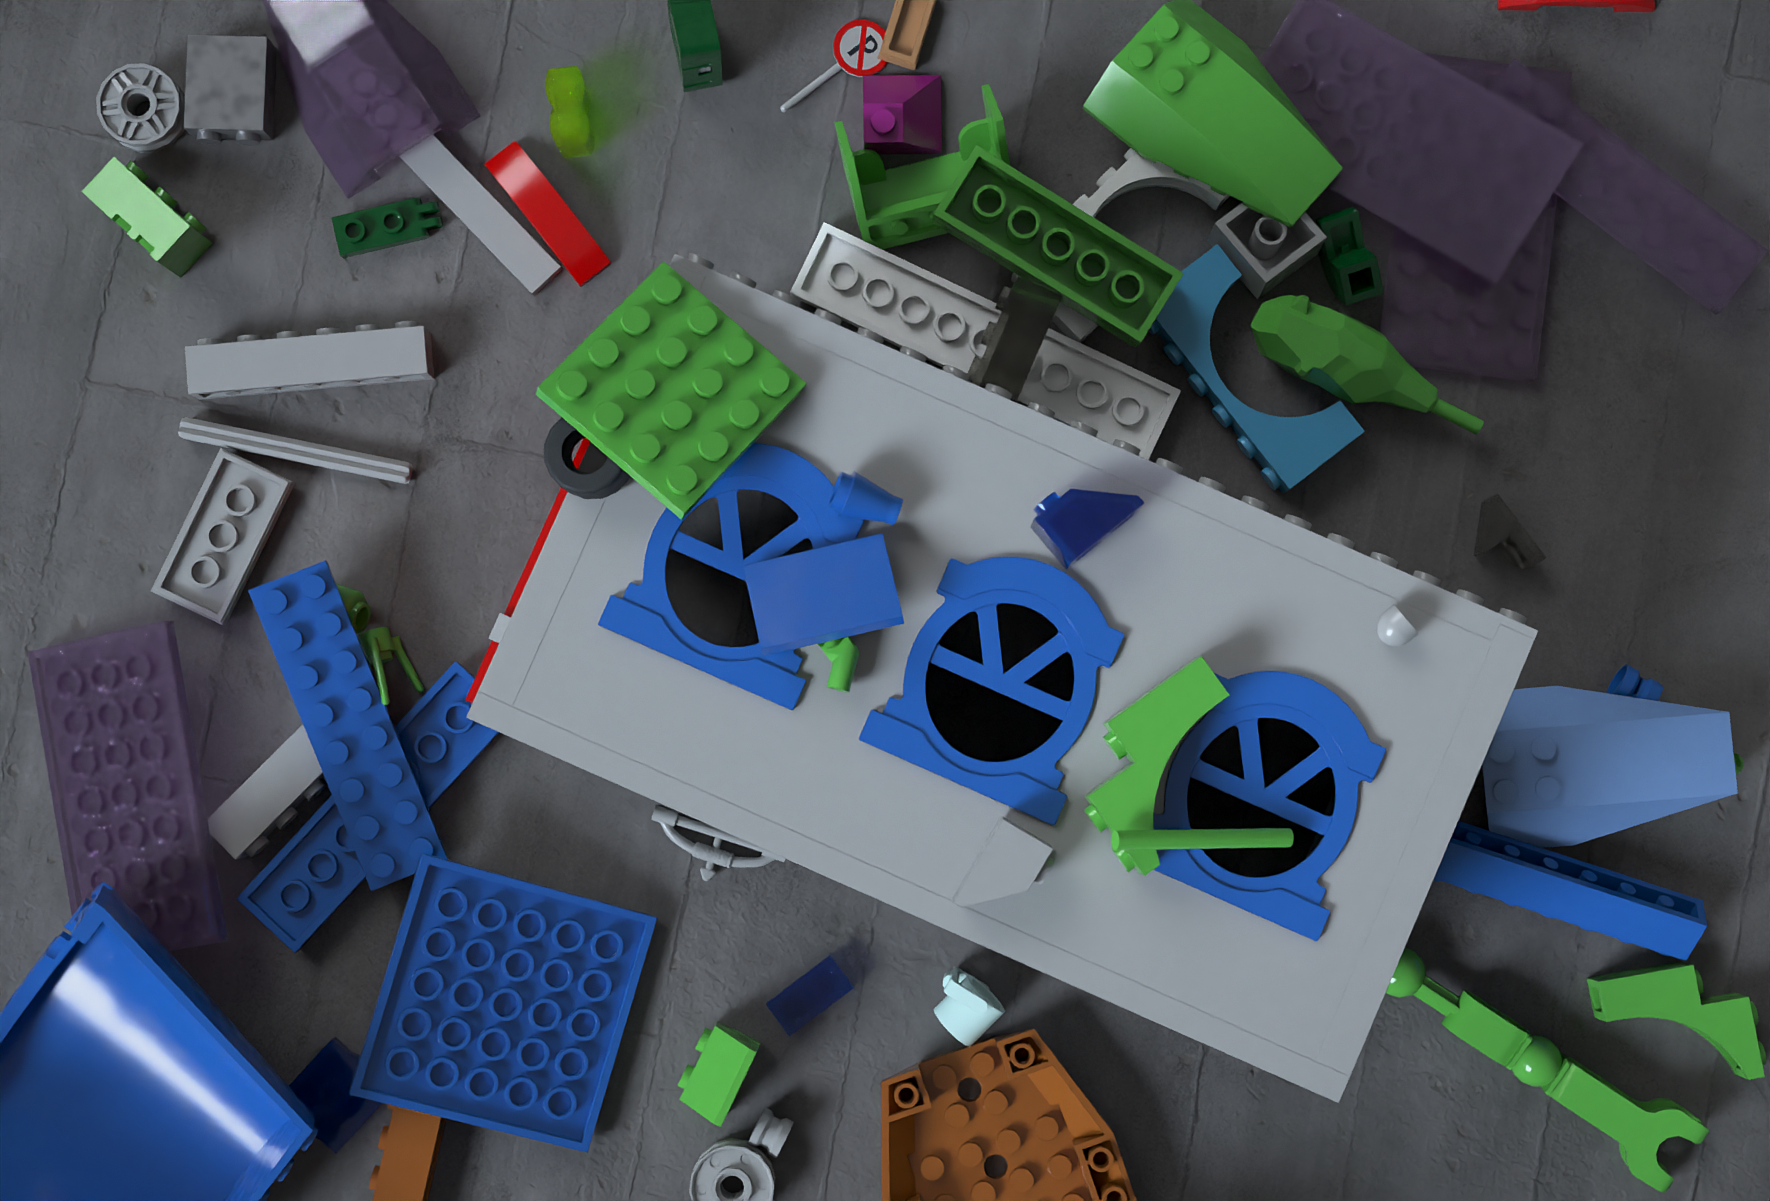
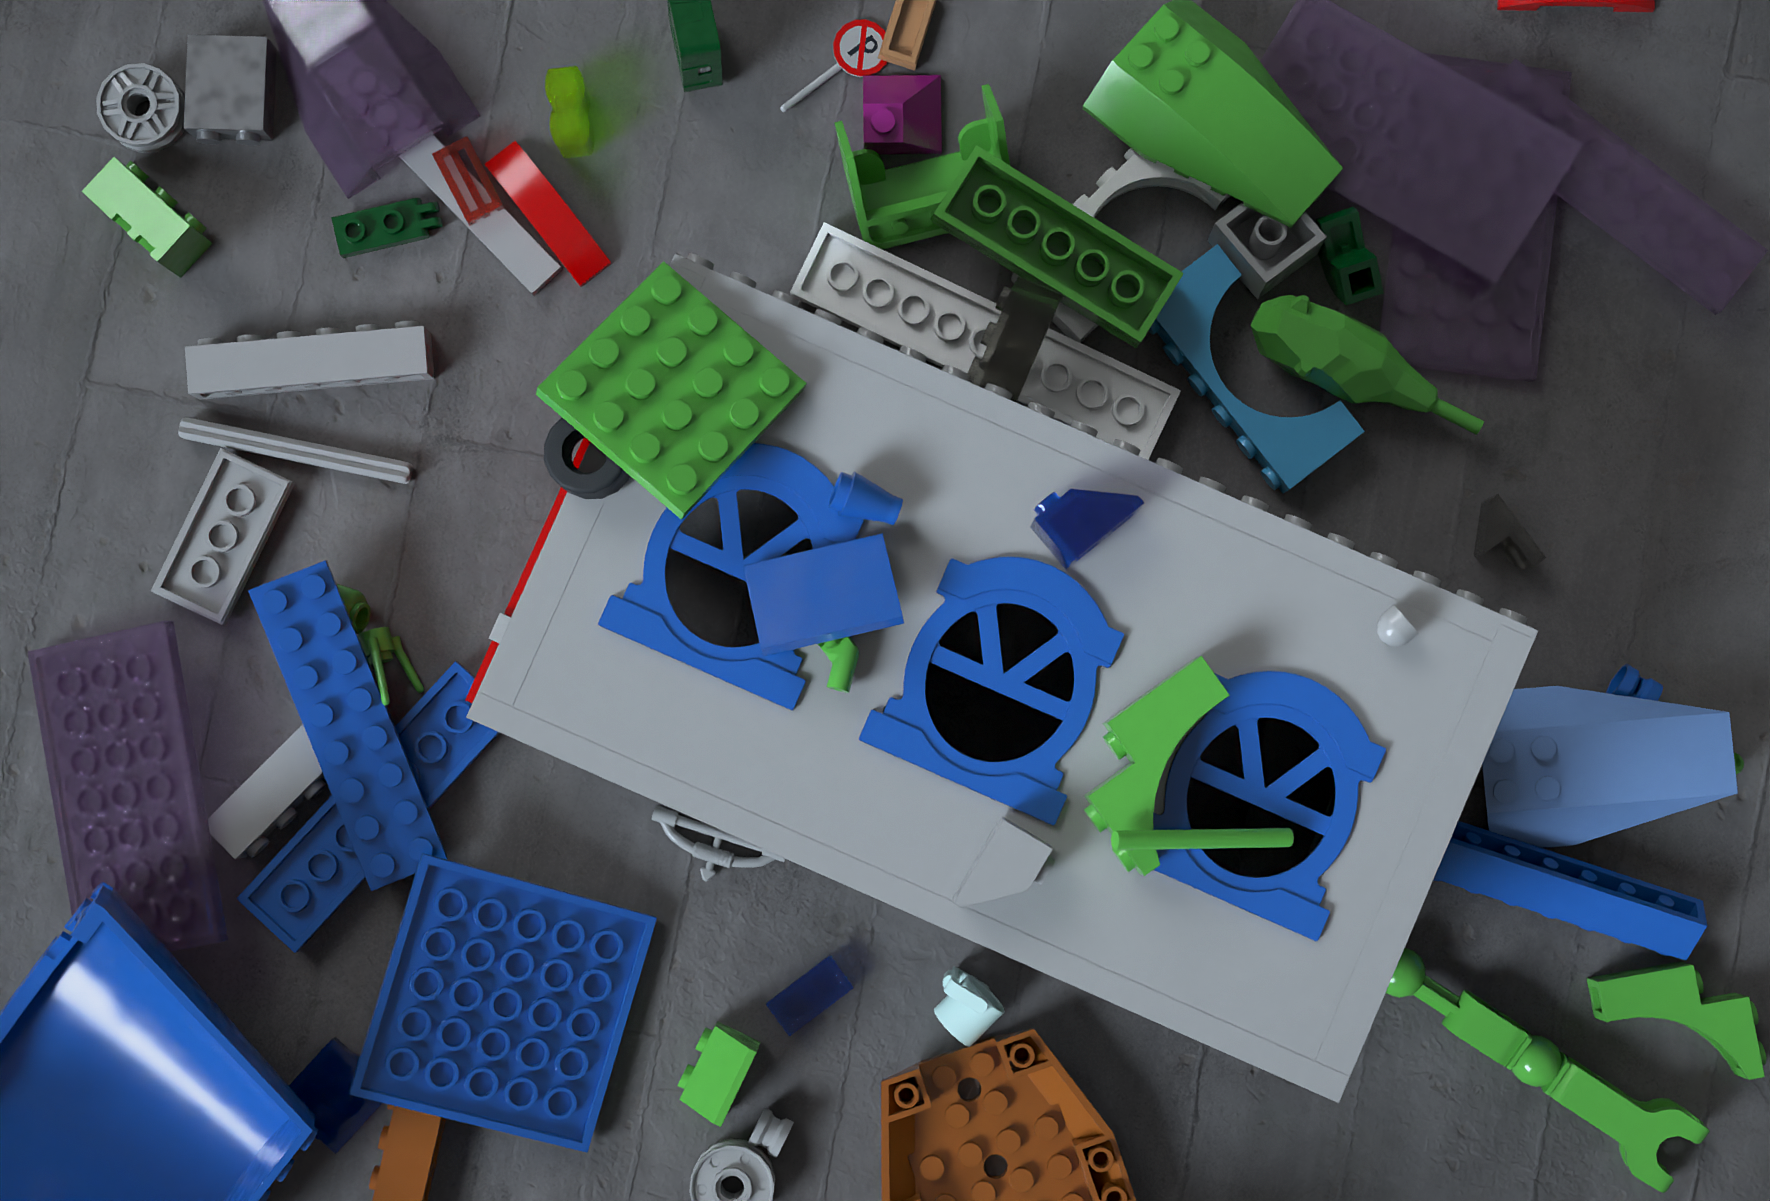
(483, 209): none -> clear red tile

